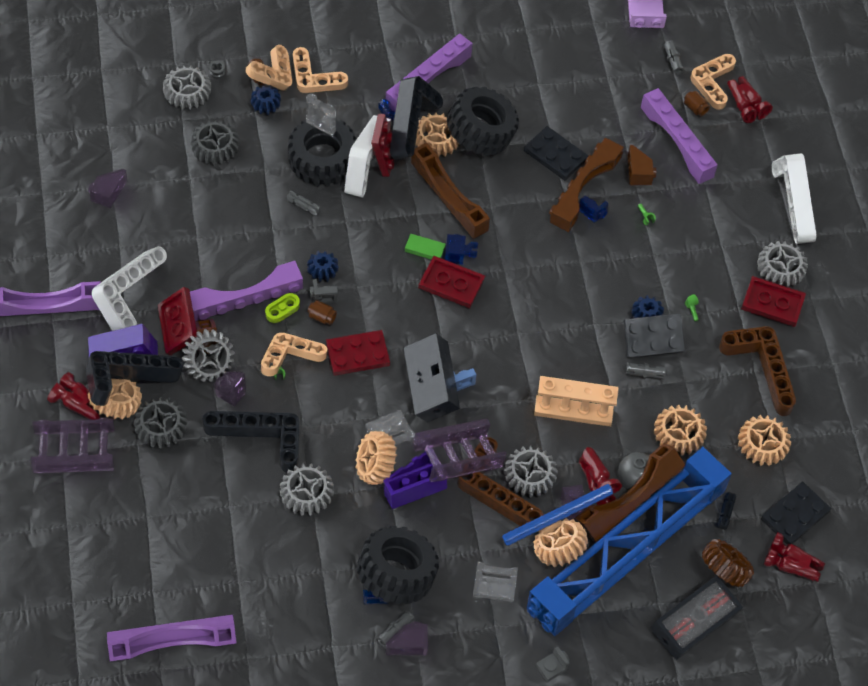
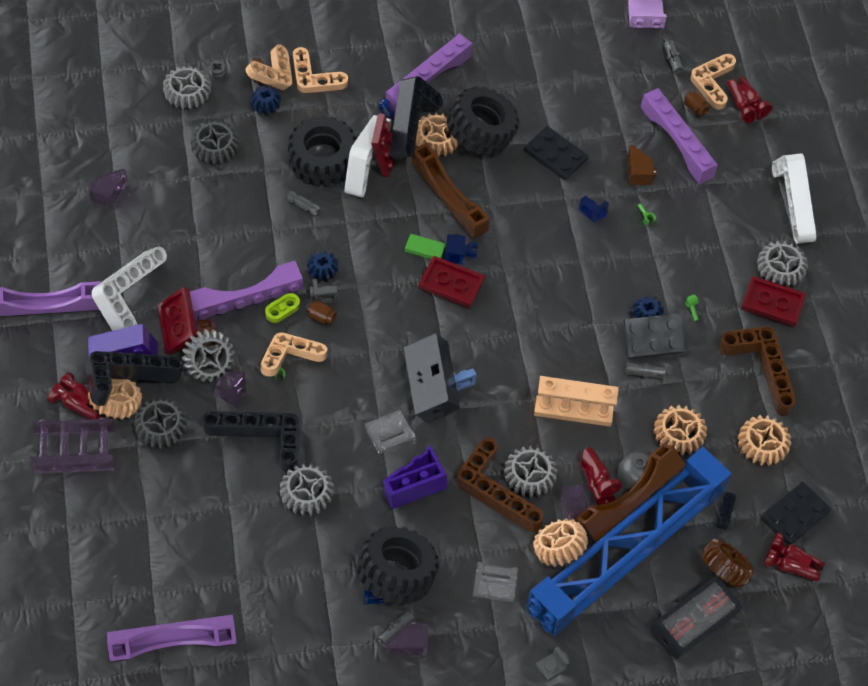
(325, 115): clear plate -> none
(357, 352): dark red plate -> none
(375, 457): light nougat gear -> none
(458, 434): clear purple fence -> none
(557, 514): blue axle -> none
(604, 159): reddish brown arch -> none

